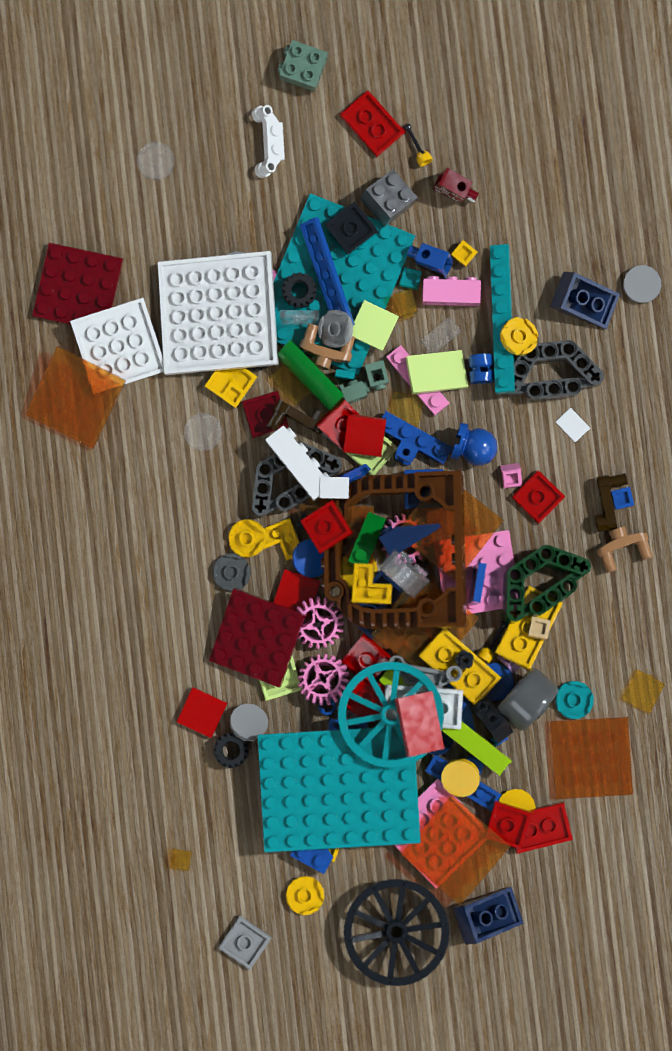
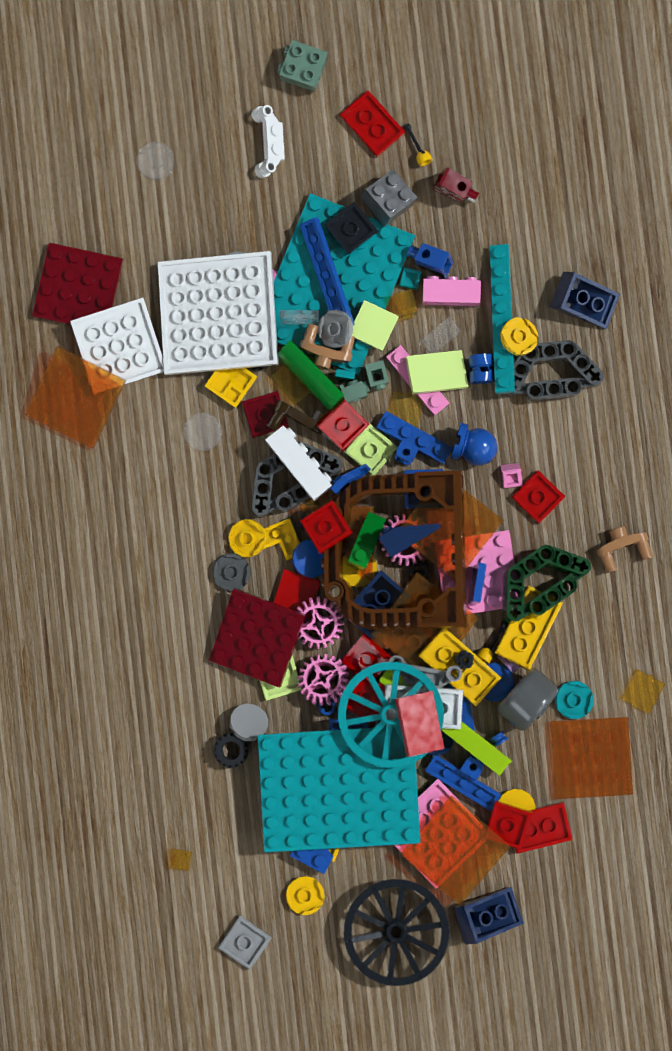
(202, 712): red tile -> none
(299, 302): black tyre -> none
(334, 487): white sticker -> none
(364, 435): red tile -> none
(365, 590): yellow tile -> none
(404, 573): clear brick -> none
(460, 777): yellow tile -> none
(464, 253): yellow plate -> none
(492, 719): black brick -> none
(539, 628): tan tile -> none
(572, 425): white sticker -> none
(607, 520): dark brown beam -> none
(622, 498): blue plate -> none
(642, 284): light grey tile -> none

